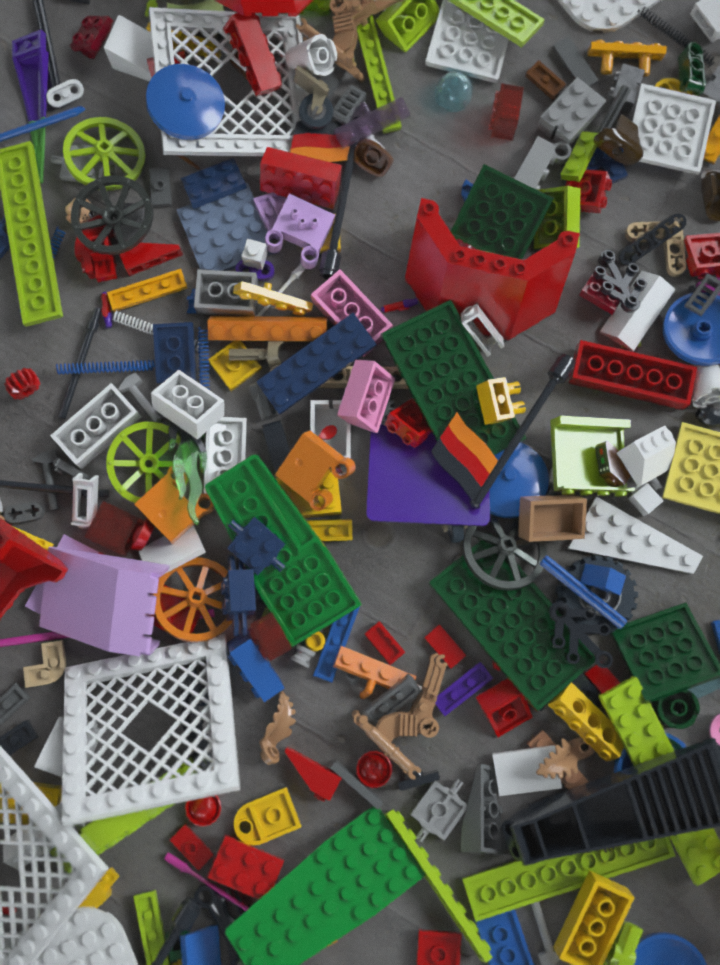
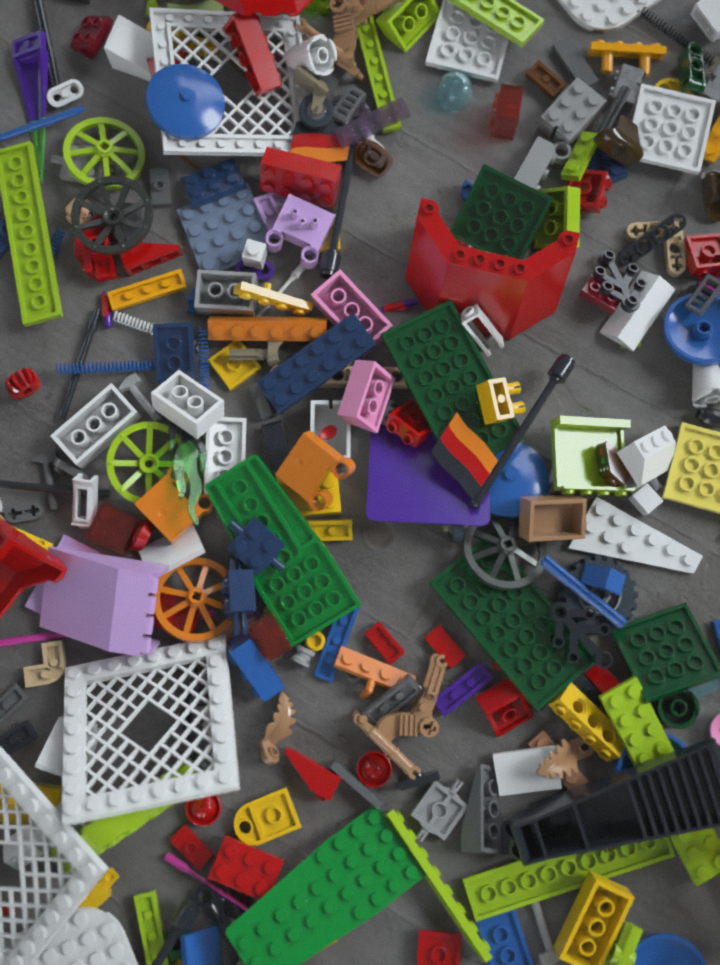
(633, 375): red brick -> none

